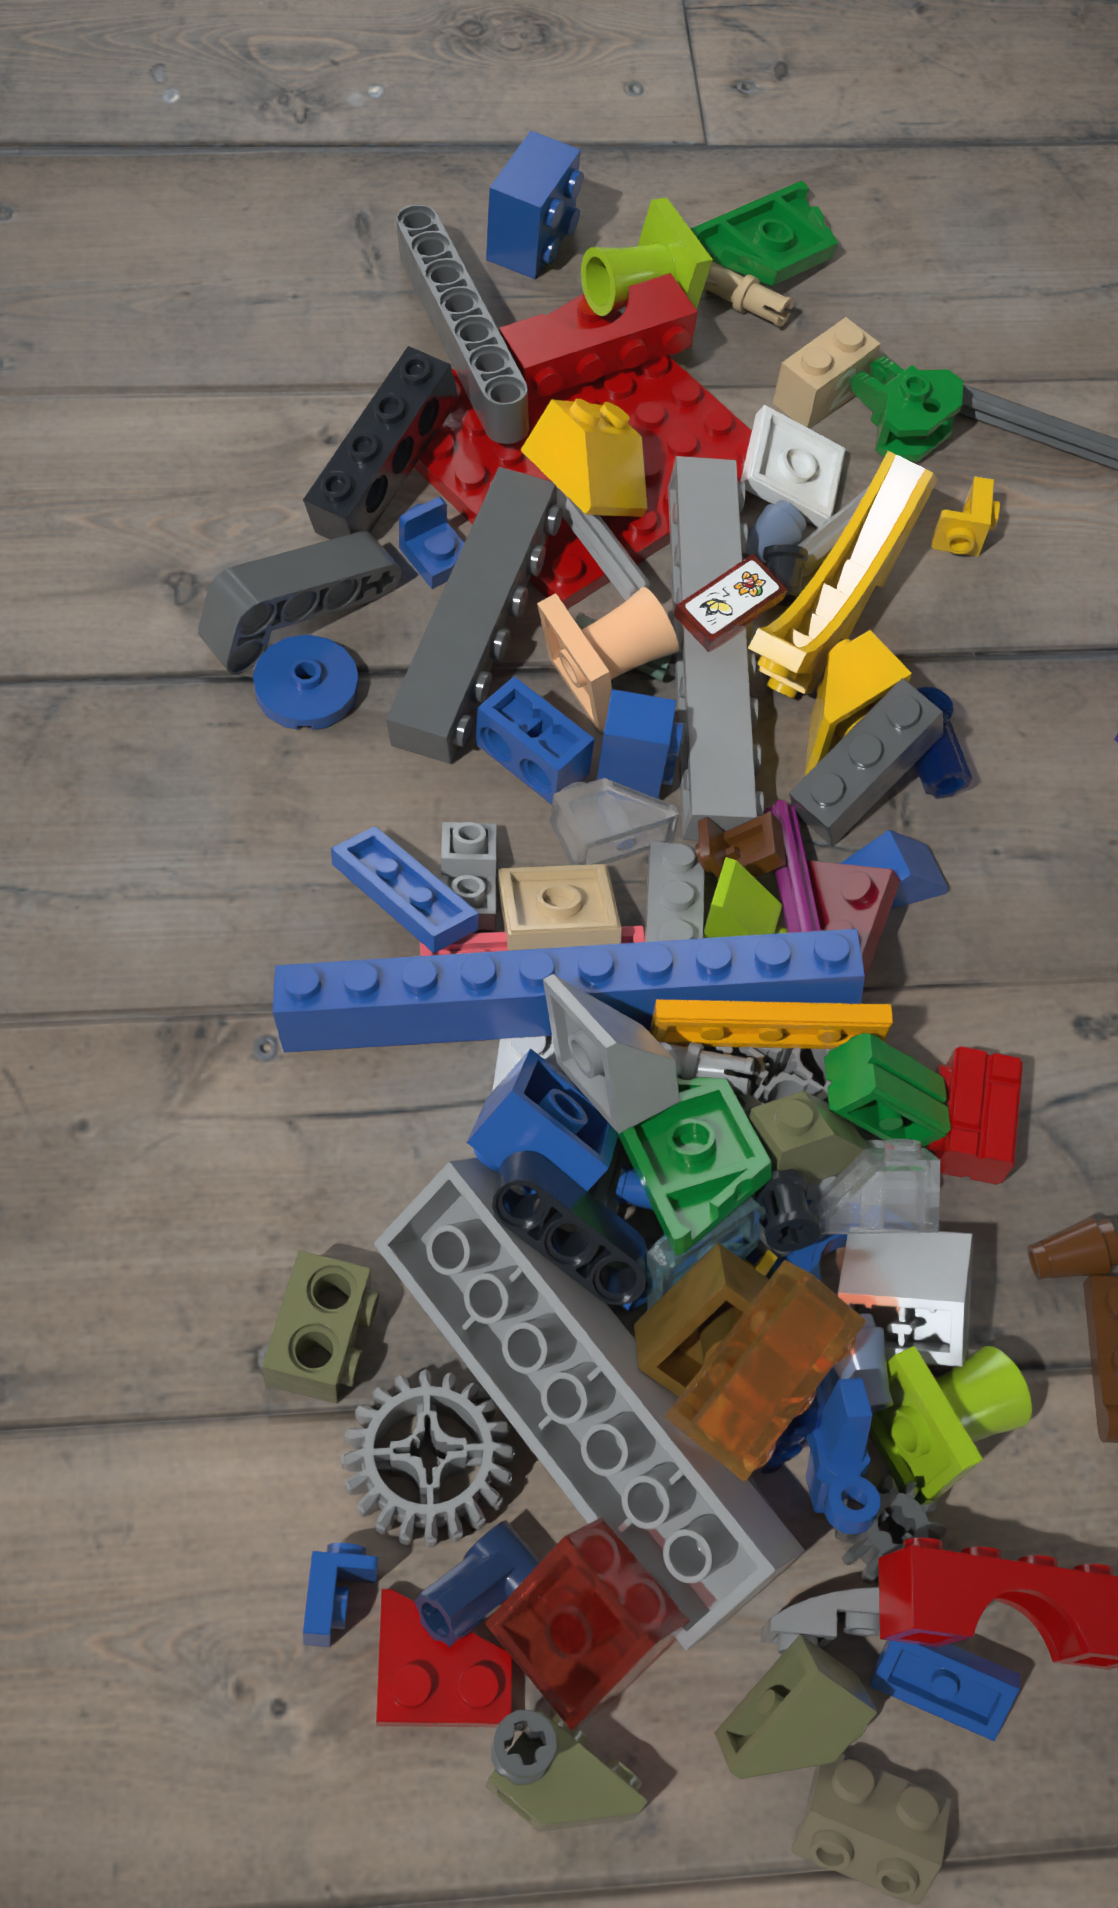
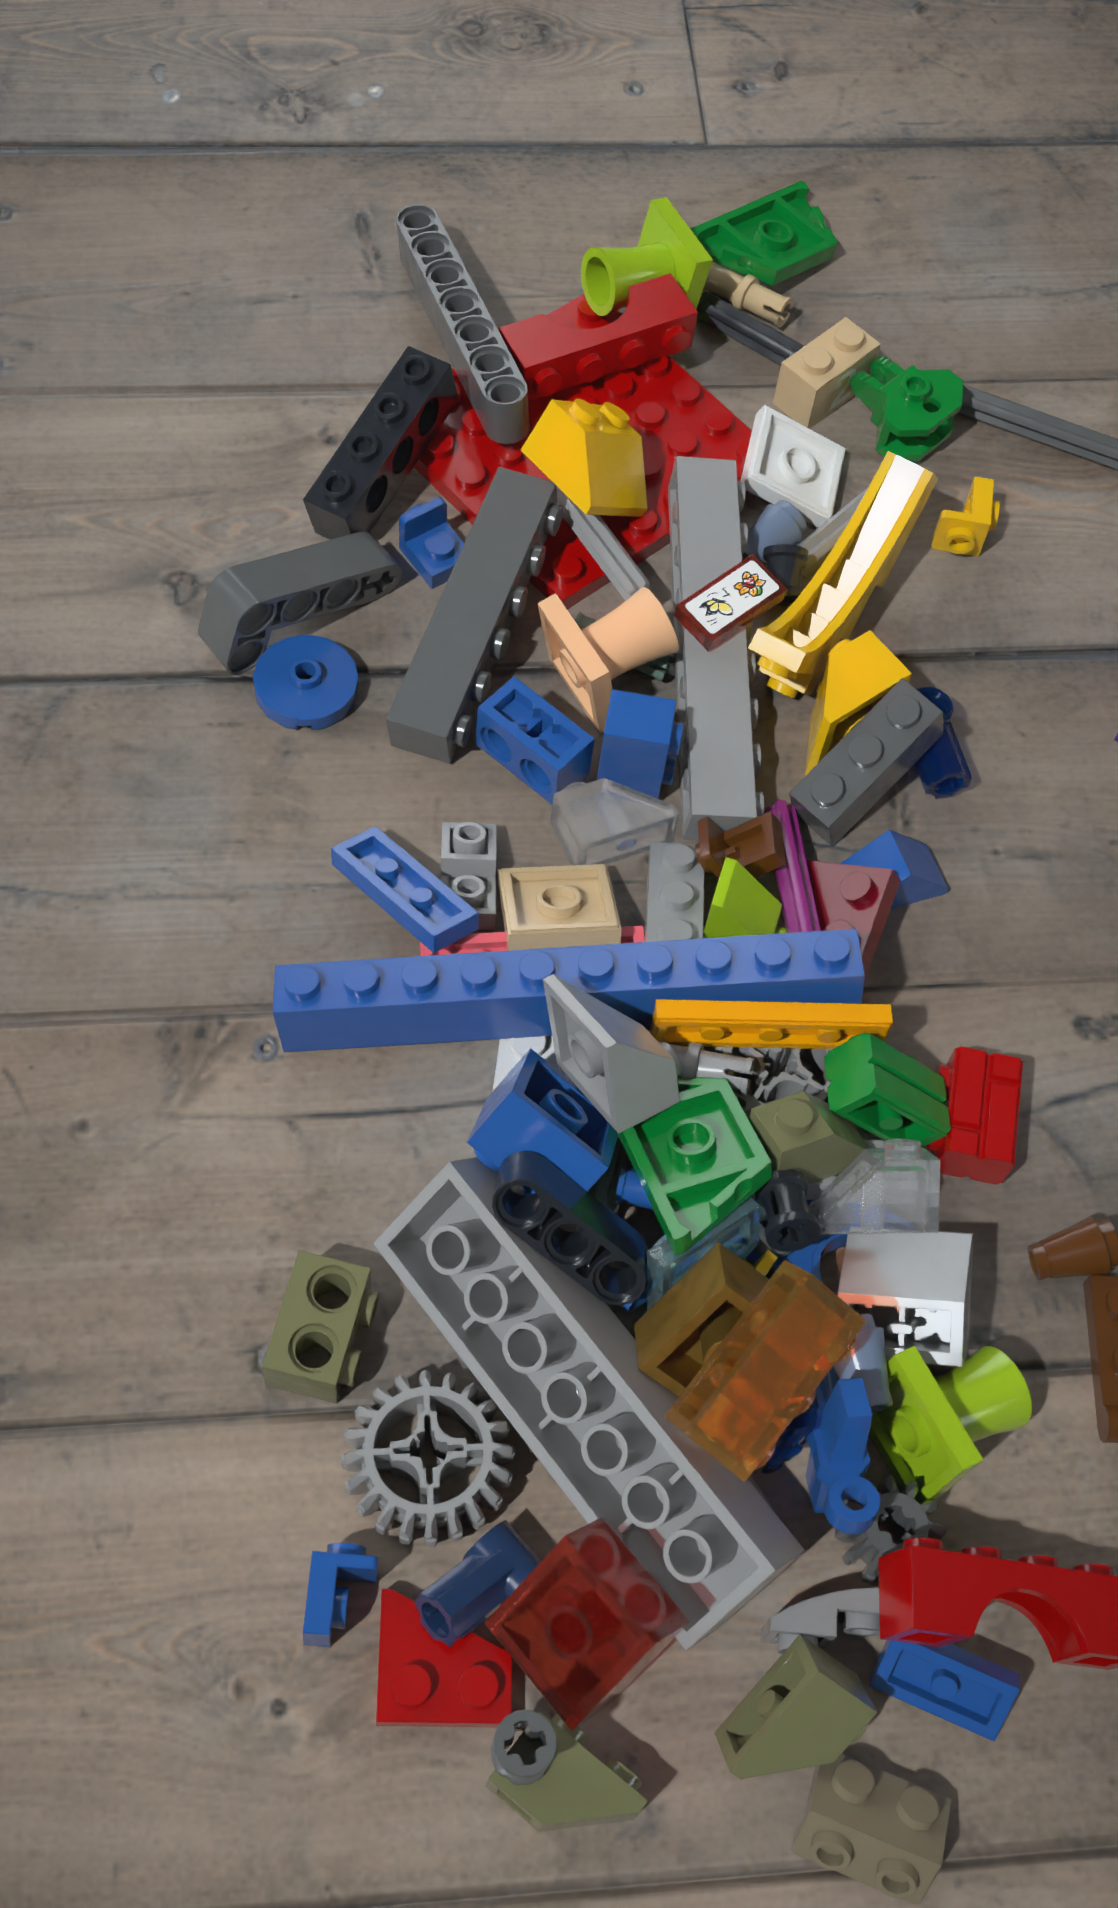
(533, 205): blue brick -> none
(745, 328): none -> black axle

